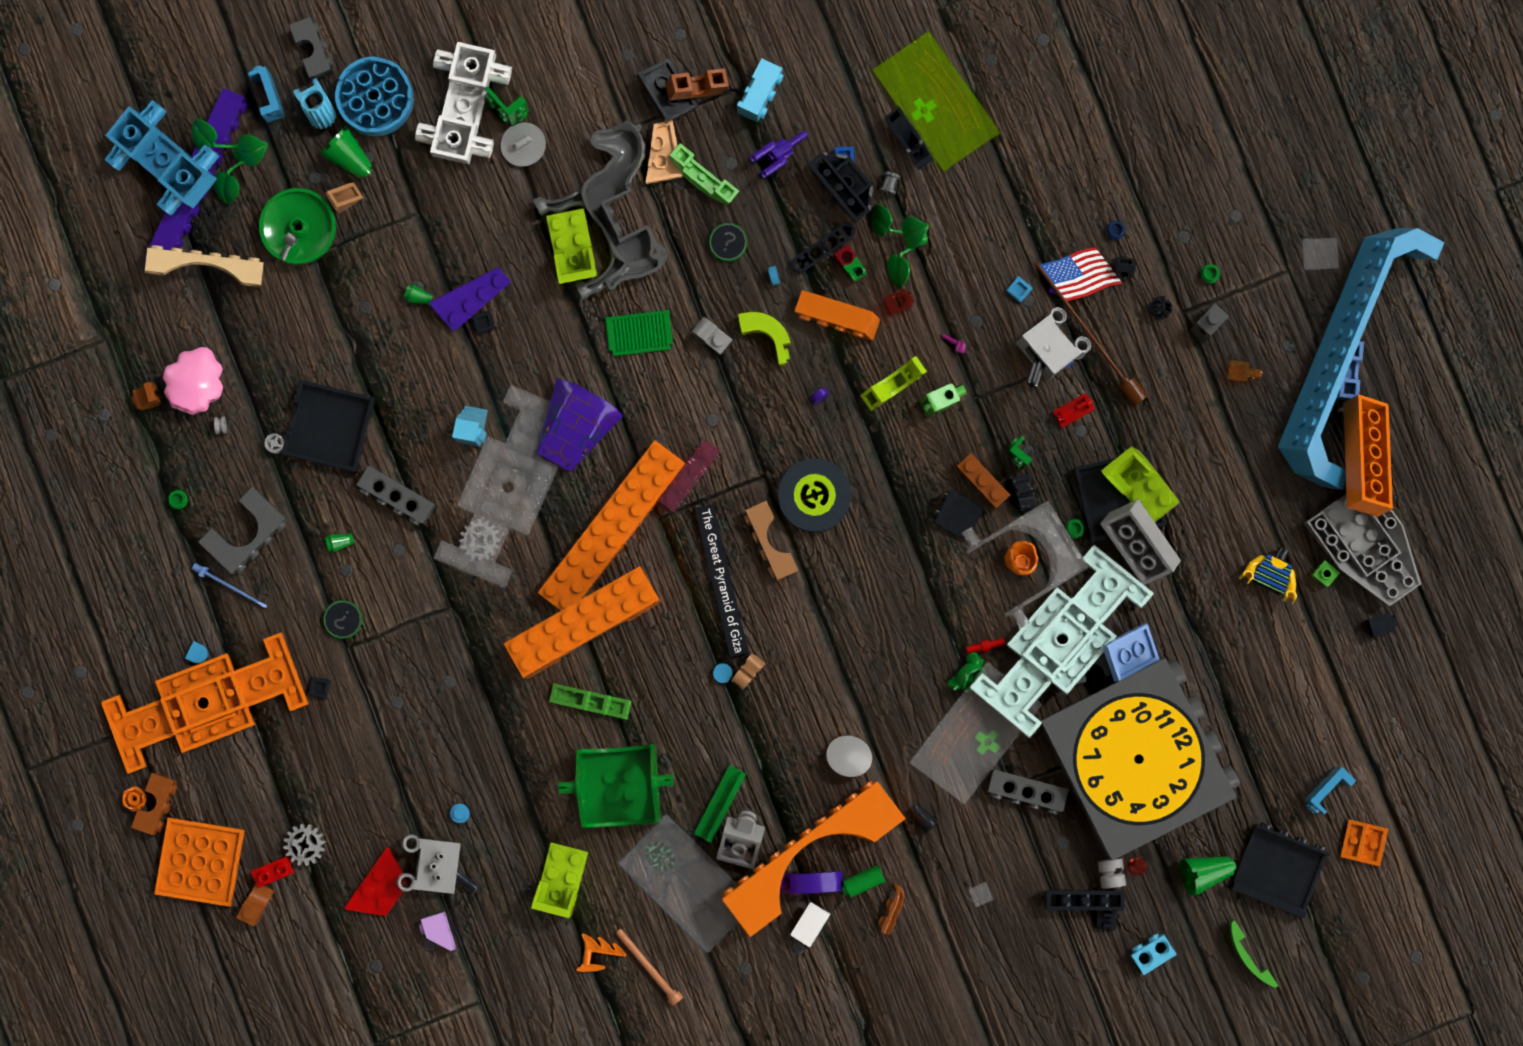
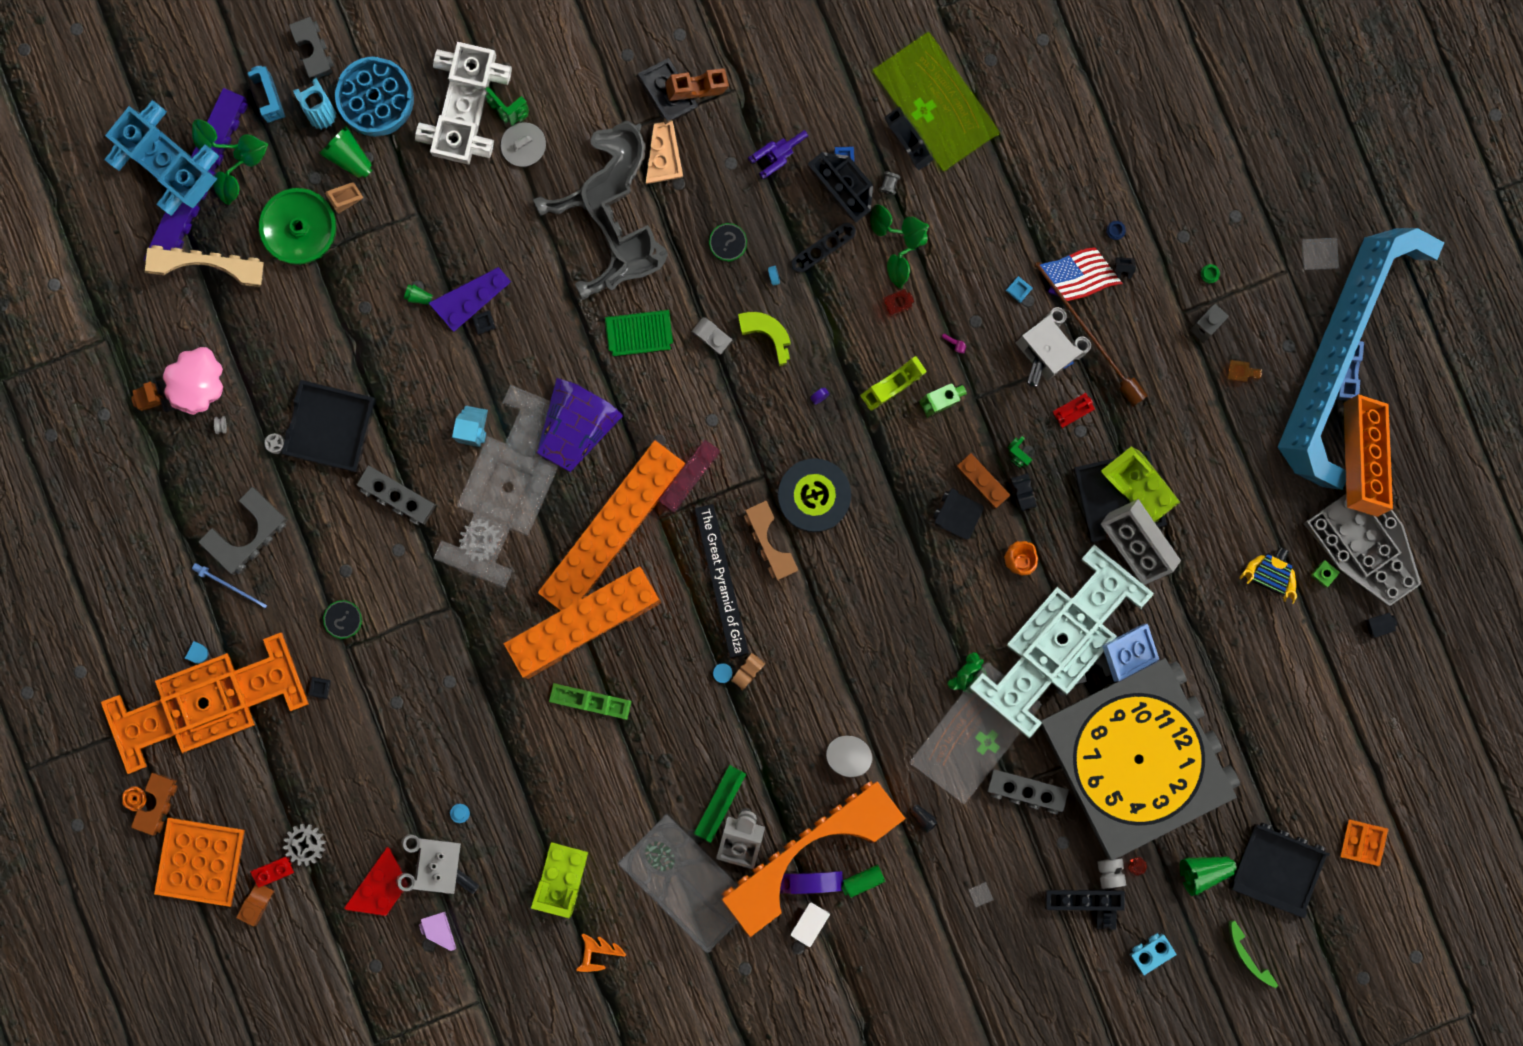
(177, 499): green plate -> none
(291, 240): flat silver hand -> none
(338, 541): green cone -> none
(571, 246): lime bracket -> none
(617, 786): green piece -> none
(672, 995): nougat piece -> none
(700, 177): bright green slope -> none
(760, 91): medium azure wedge -> none
(837, 314): orange wedge -> none
(850, 263): leg -> none
(893, 907): dark orange piece -> none
(985, 645): red bar -> none
(1049, 531): clear piece -> none
(1075, 528): green plate -> none
(1160, 308): black gear -> none
(1327, 784): dark azure panel -> none

